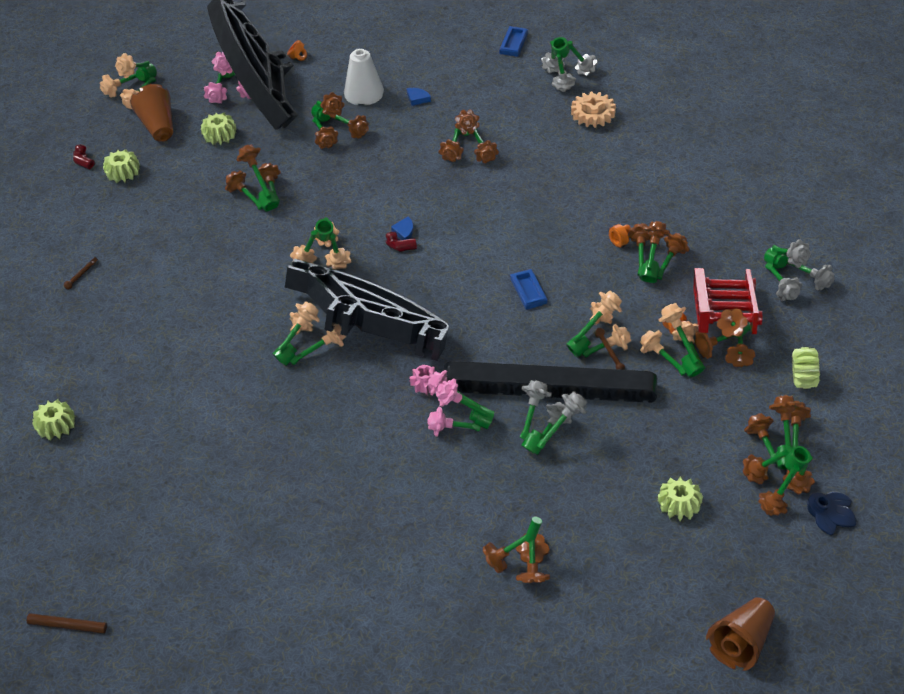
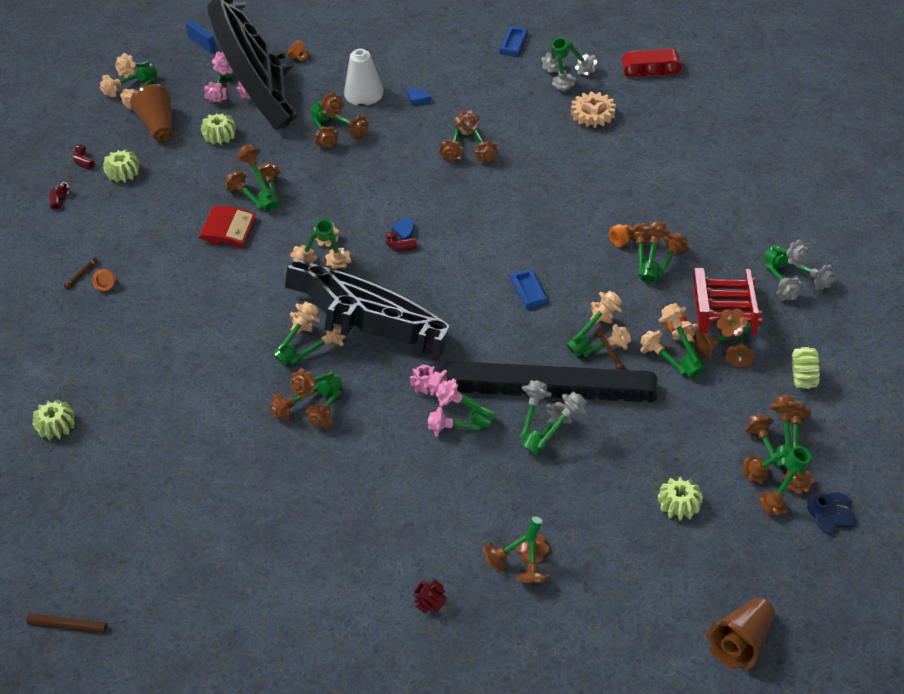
(57, 194): none -> dark red arm
(103, 279): none -> orange tile
(200, 36): none -> blue tile
(227, 225): none -> red slope
(303, 386): none -> dark orange plant
(429, 596): none -> dark red gear
(651, 62): none -> red beam

